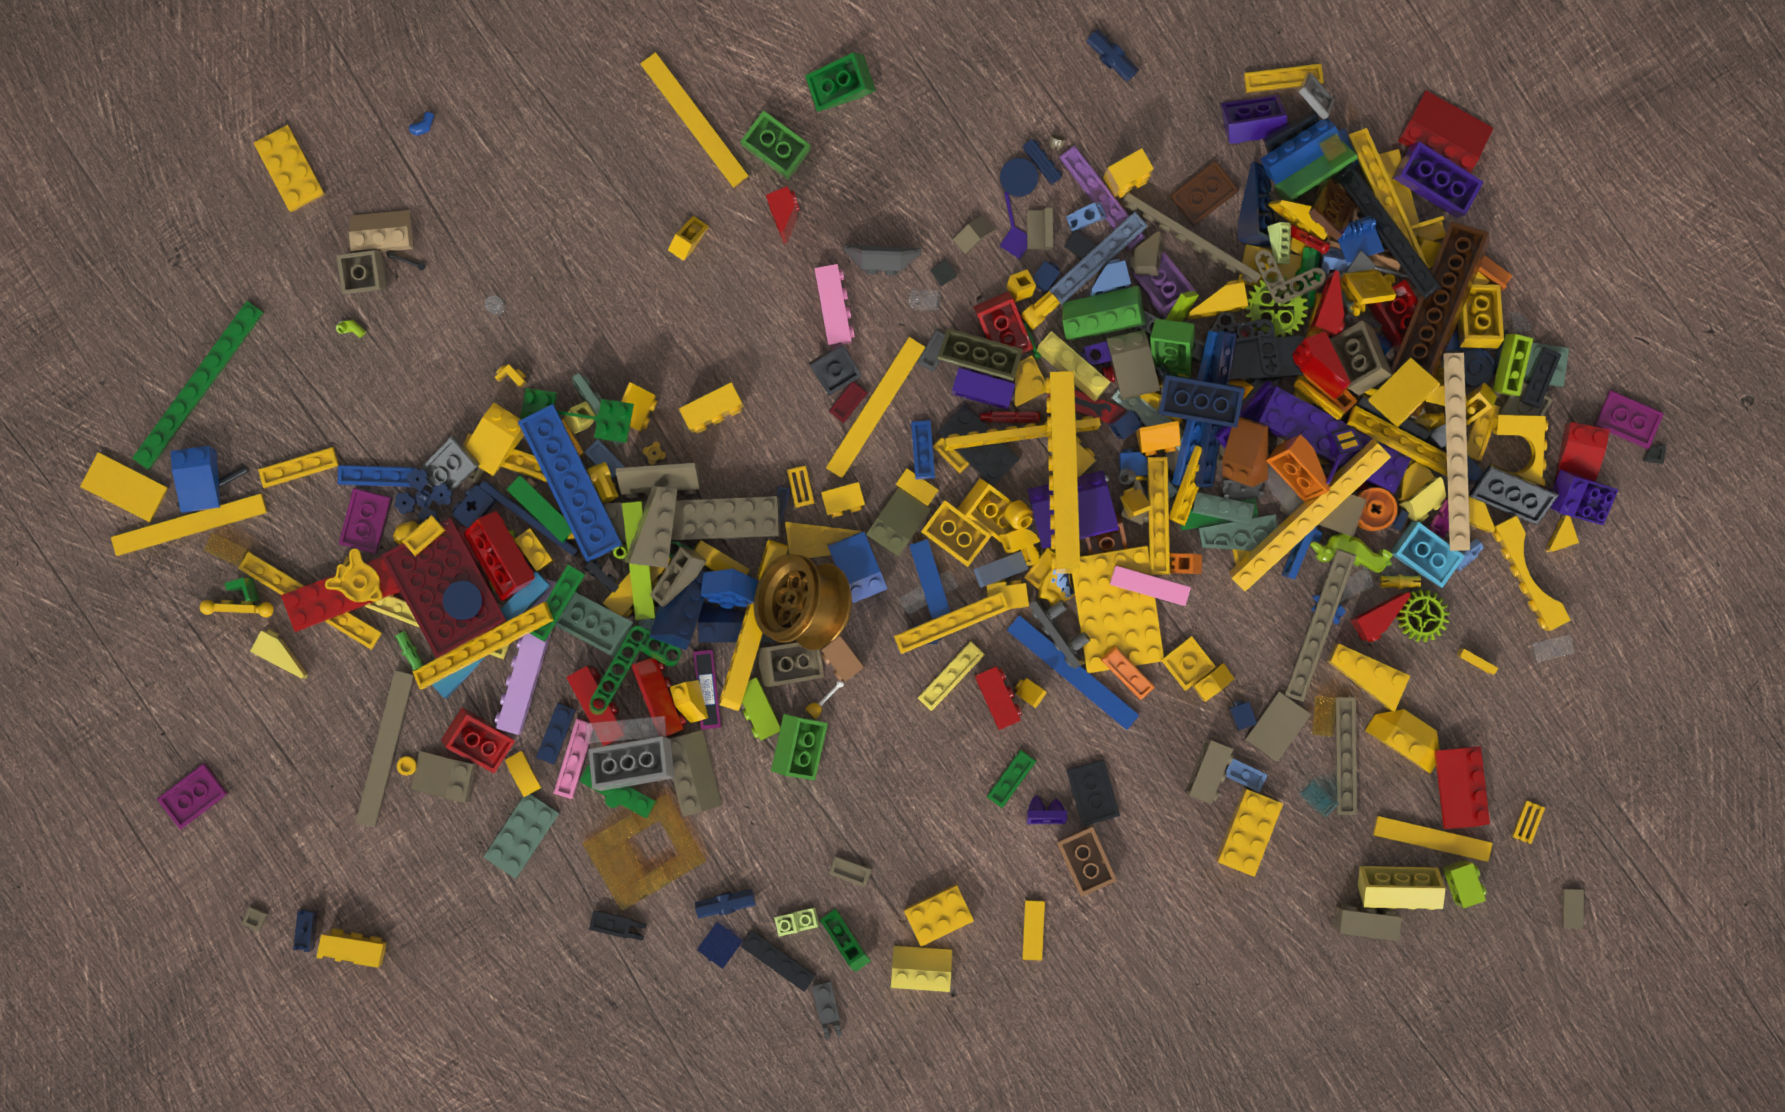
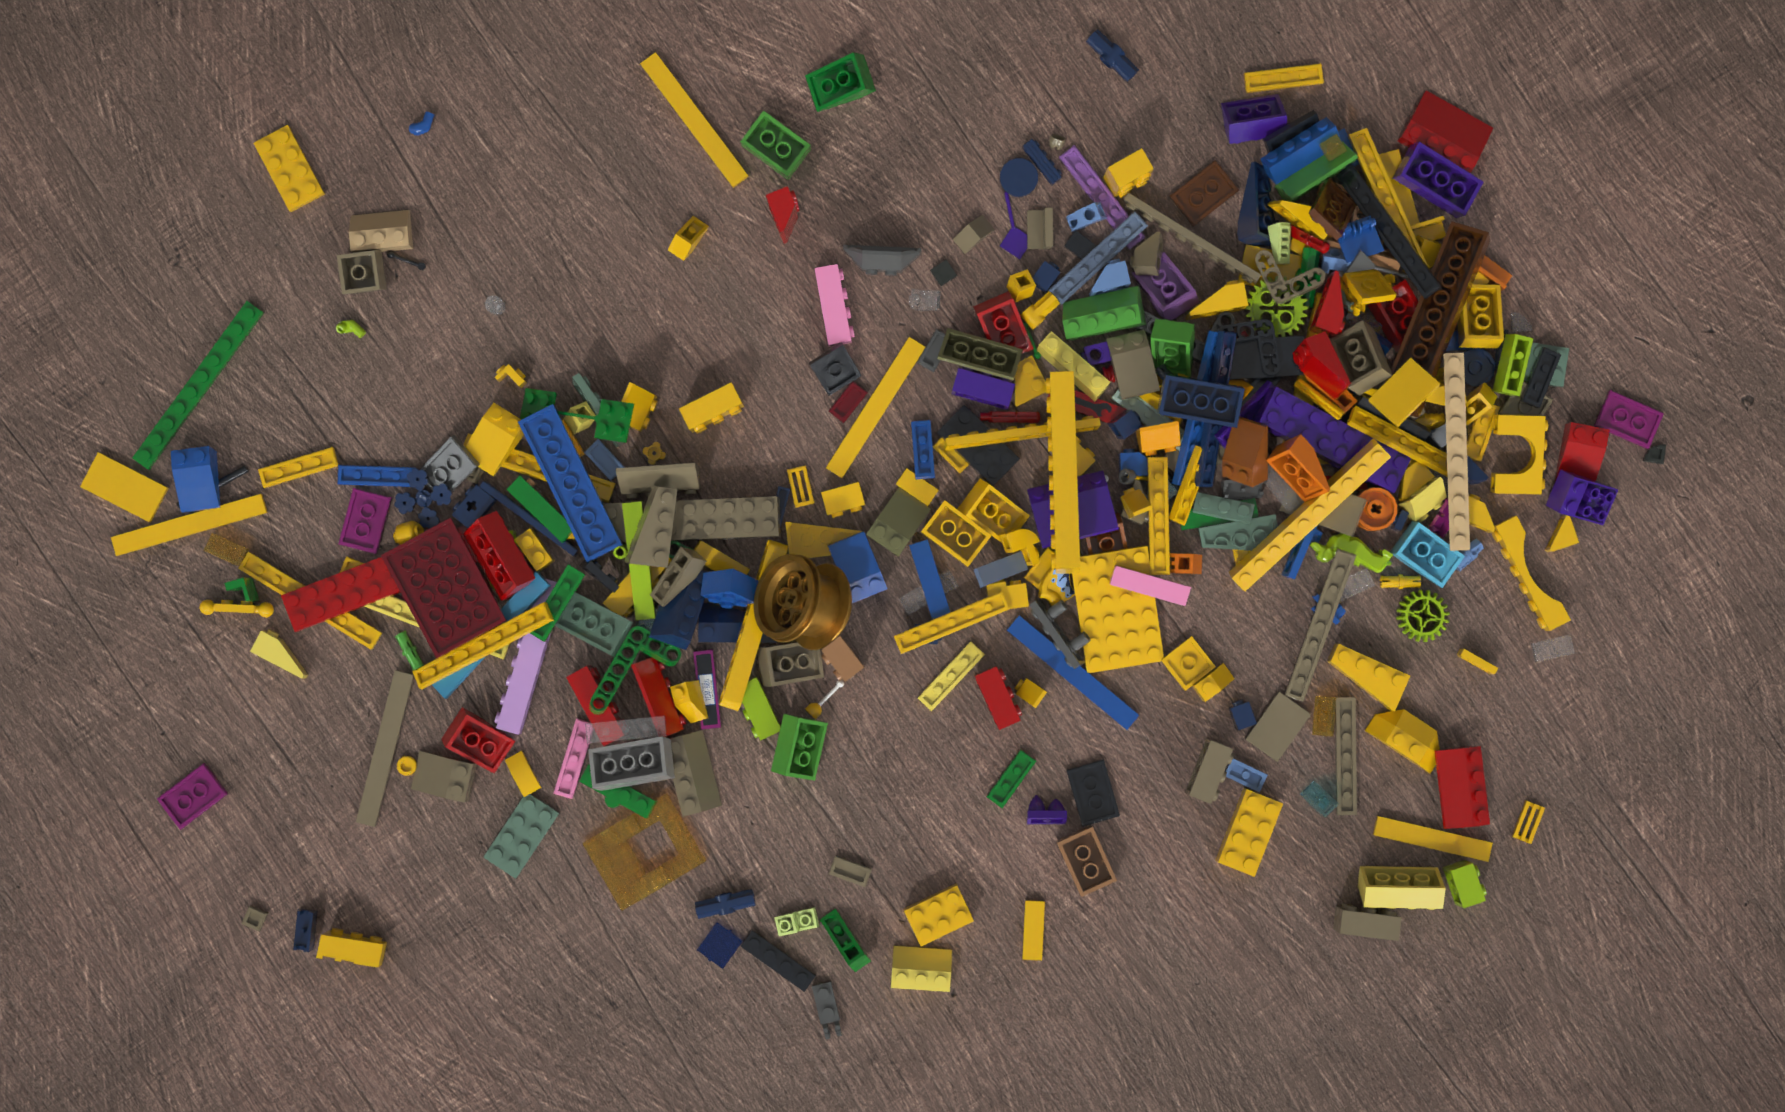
(356, 581): yellow tile -> none
(423, 535): yellow tile -> none
(462, 600): dark blue tile -> none
(556, 733): dark blue plate -> none
(602, 480): yellow piece -> none
(615, 925): black hinge -> none
(1019, 514): yellow head -> none
(1127, 672): orange tile -> none
(1182, 306): lime tile -> none
(1316, 96): light grey tile -> none
(1346, 442): piece -> none
(1377, 619): red slope -> none
(1513, 494): black tile -> none
(1572, 908): dark tan tile -> none

